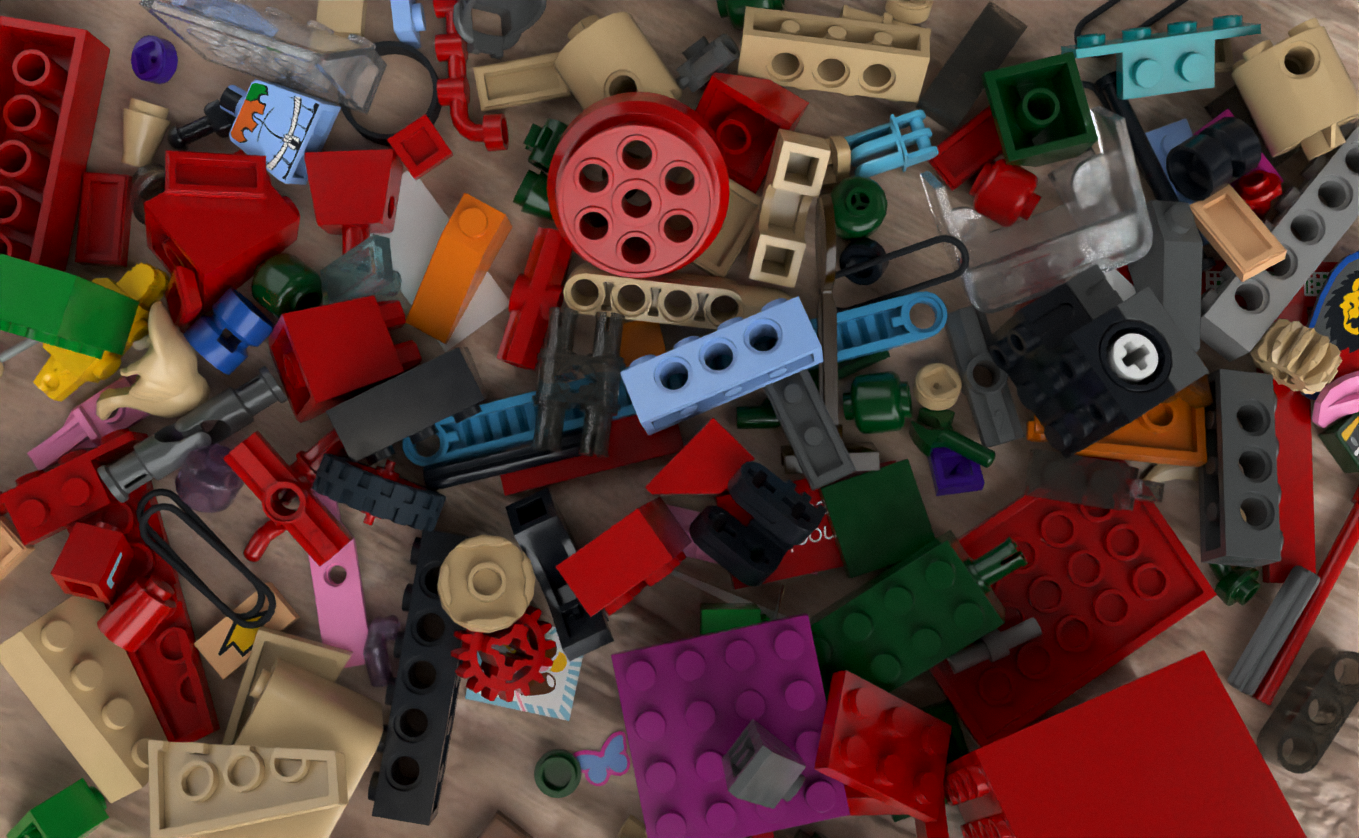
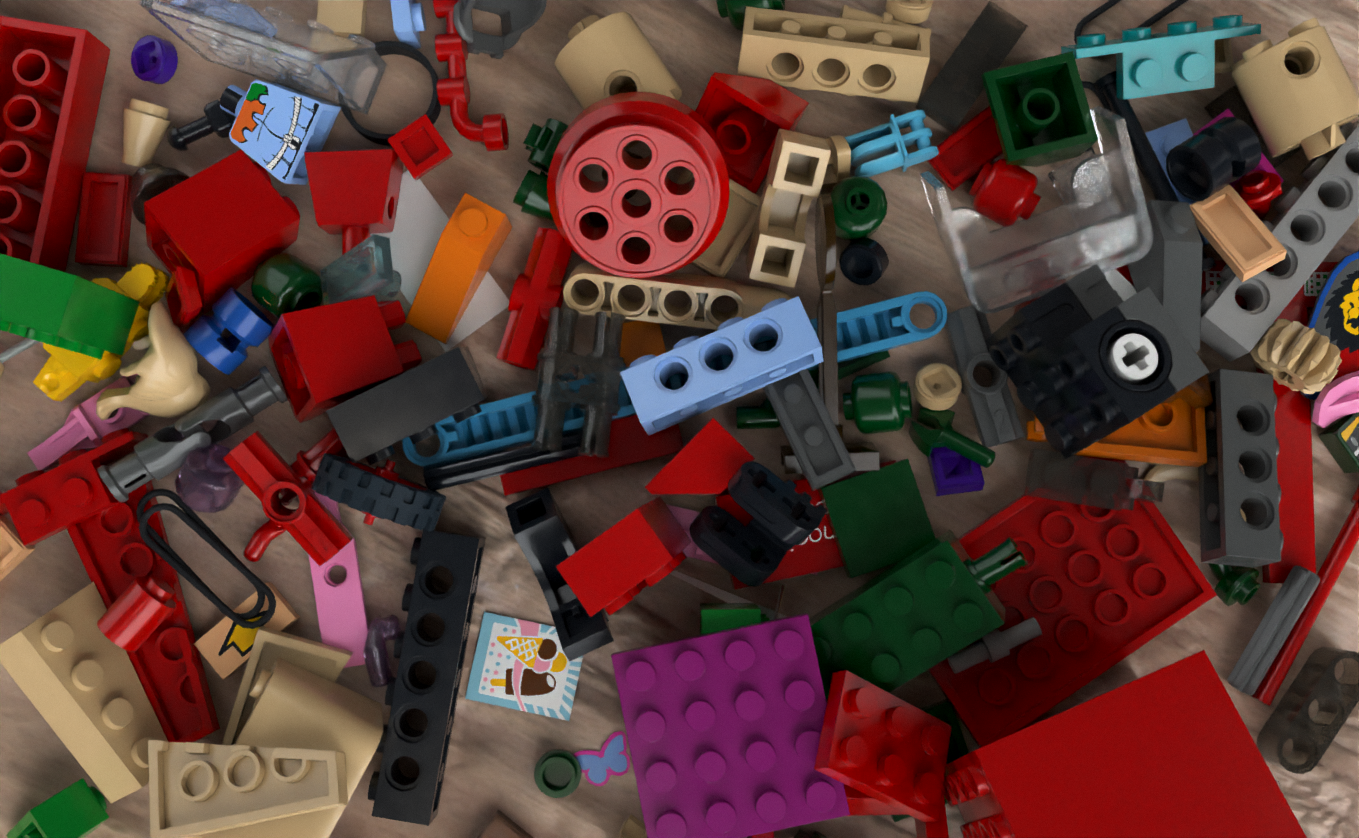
(93, 561): red brick -> none
(215, 175): red tile -> none
(486, 583): tan tile -> none
(499, 666): red gear -> none
(519, 82): tan tile -> none
(705, 60): dark grey piece -> none
(762, 768): dark grey slope -> none
(906, 250): black piece -> none

